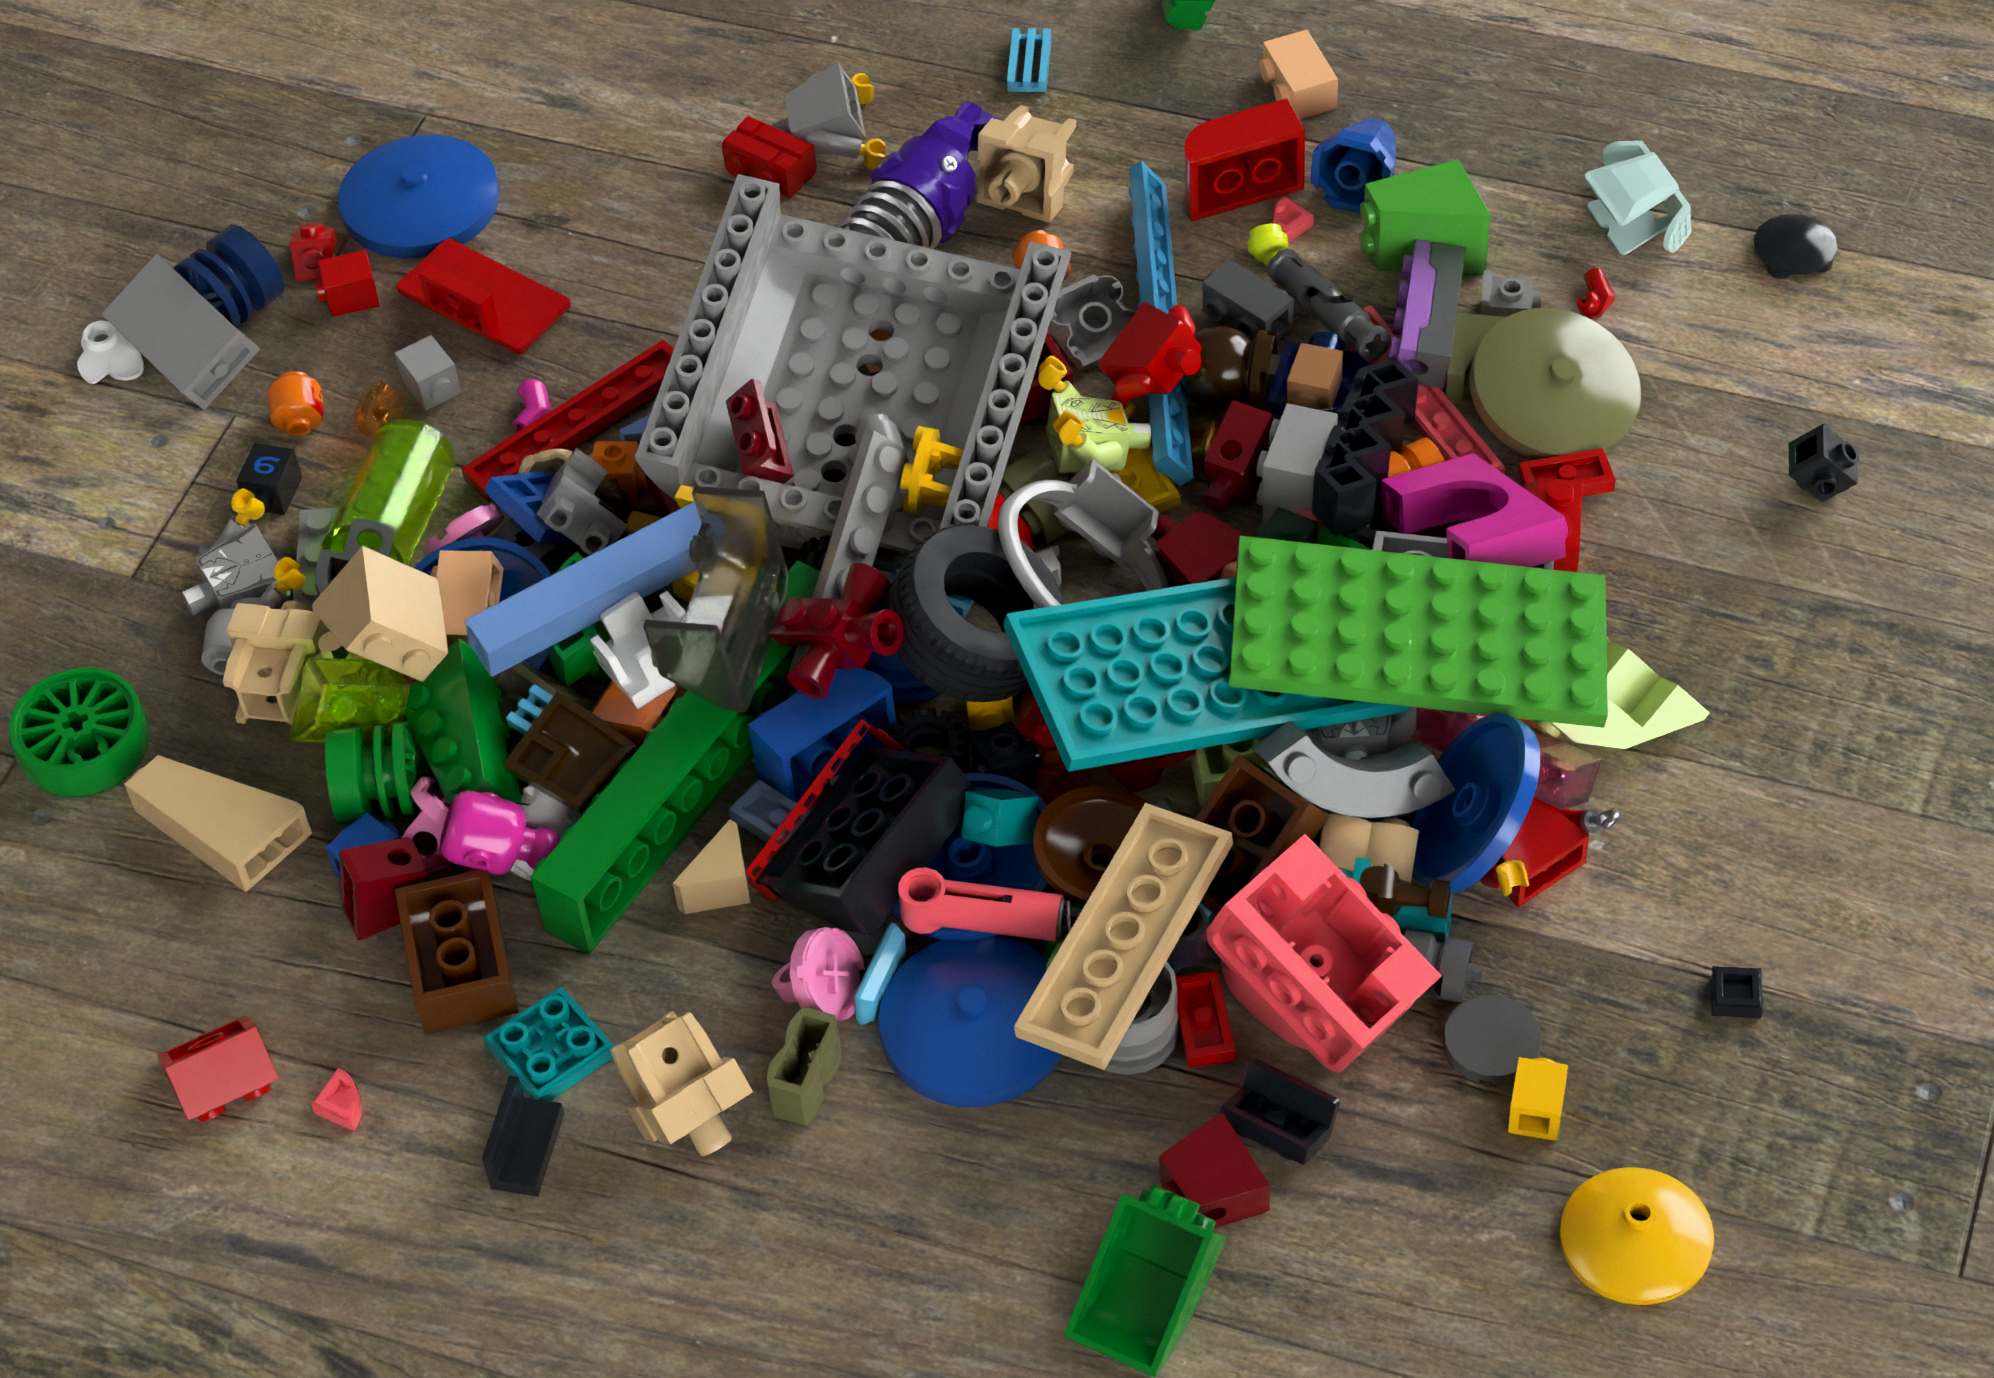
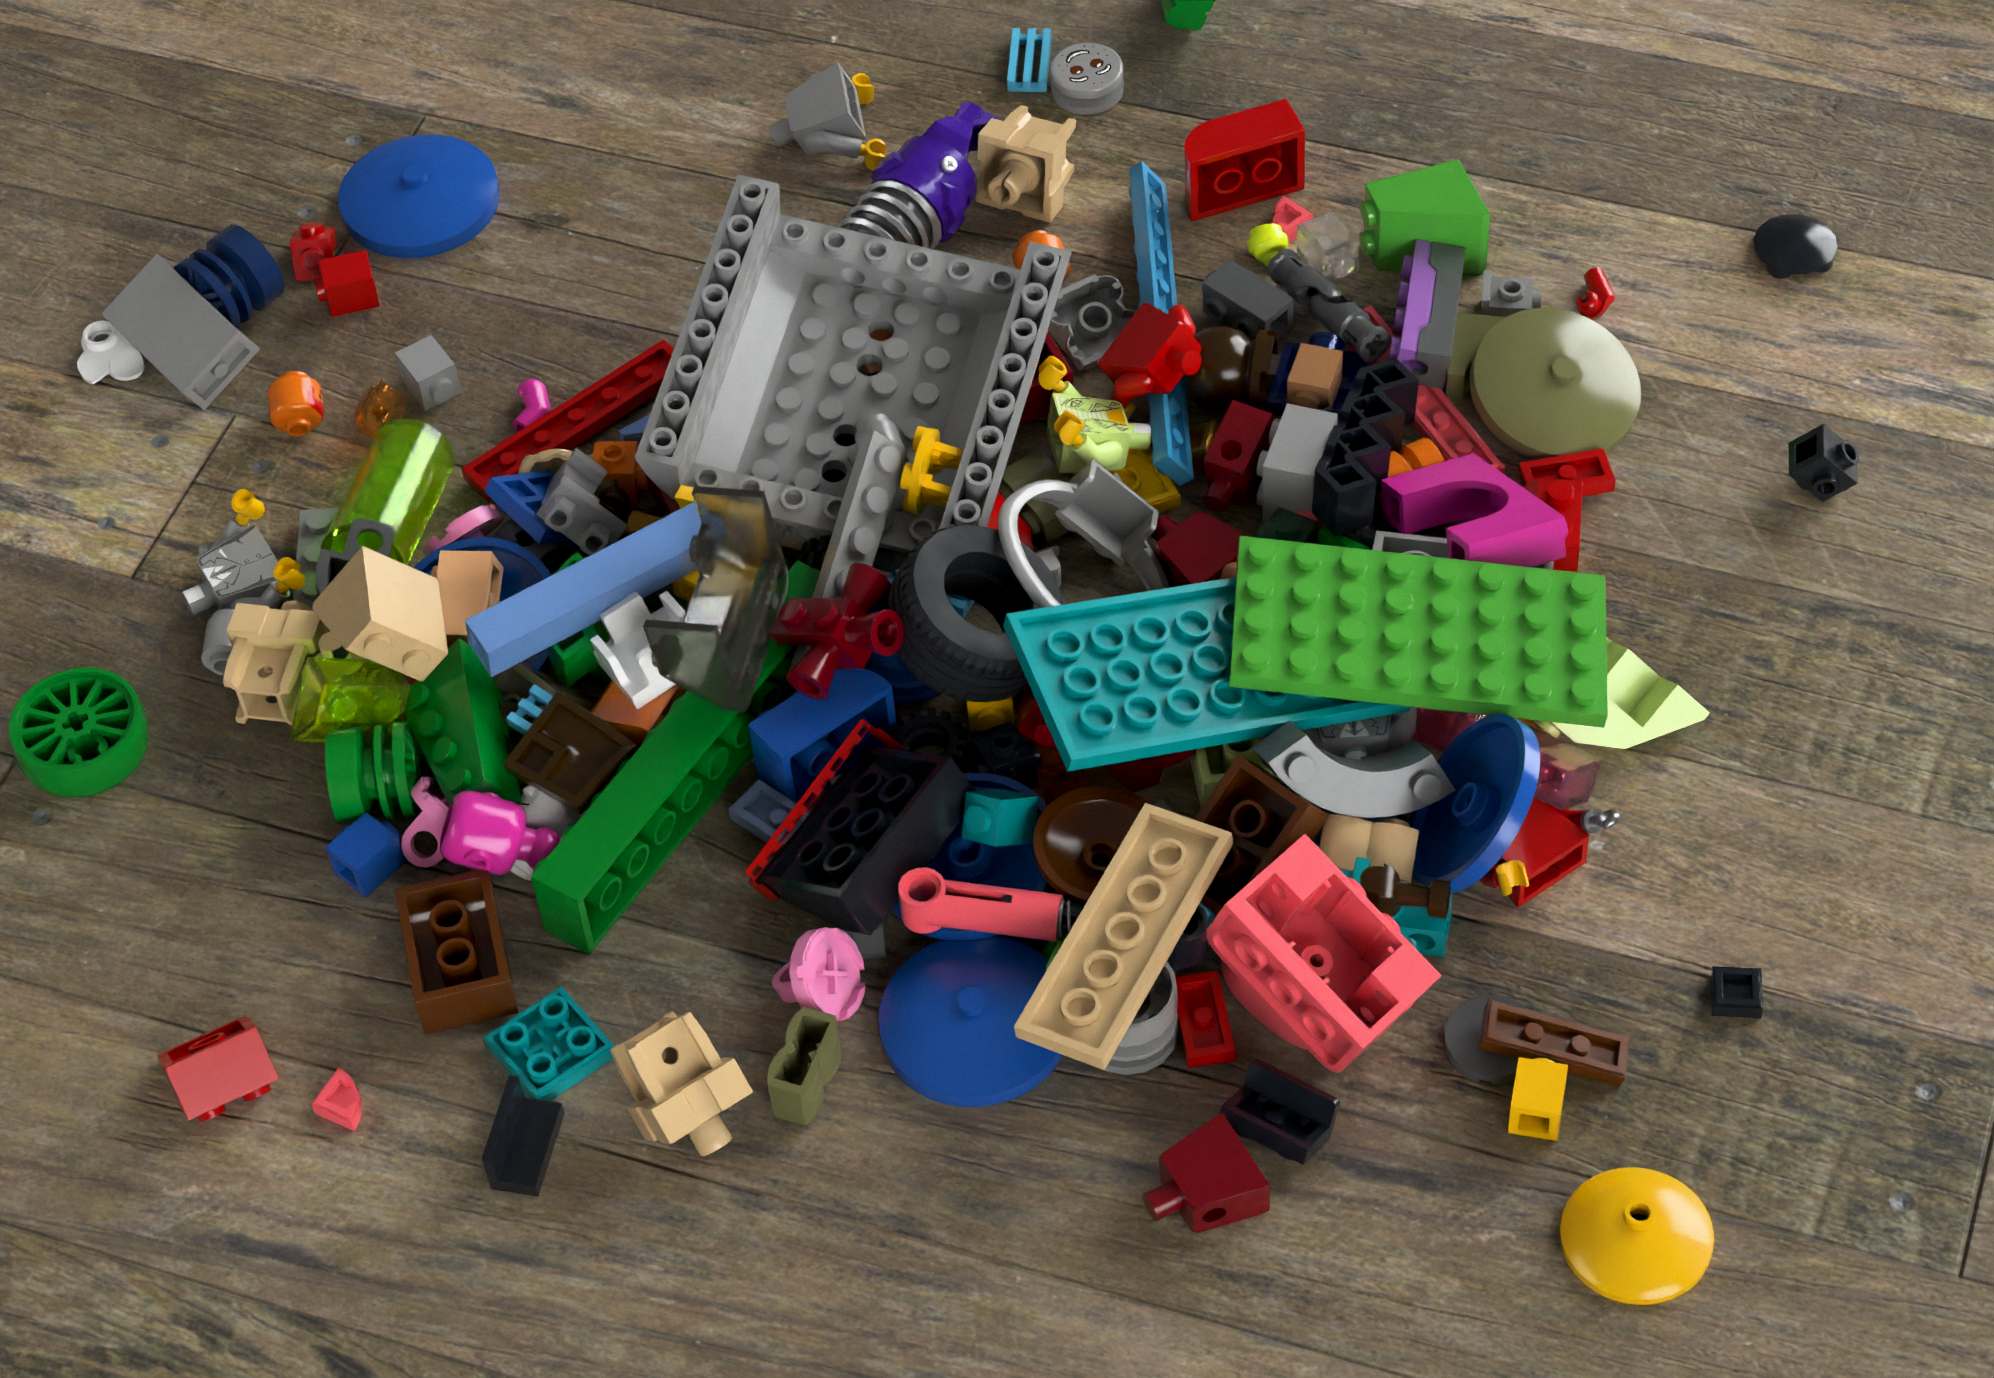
(218, 819): tan slope -> none
(272, 476): black brick -> none
(370, 879): dark red torso -> none
(484, 296): red bracket -> none
(715, 875): tan slope -> none
(758, 434): dark red bracket -> none
(769, 155): red brick -> none
(881, 969): medium azure tile -> none
(1087, 78): none -> light grey head
(1146, 1279): green piece -> none
(1299, 74): light nougat brick -> none
(1328, 246): none -> clear brick
(1351, 160): blue cone -> none
(1451, 960): dark grey wheel -> none
(1533, 1035): none -> reddish brown tile
(1628, 188): light aqua piece -> none

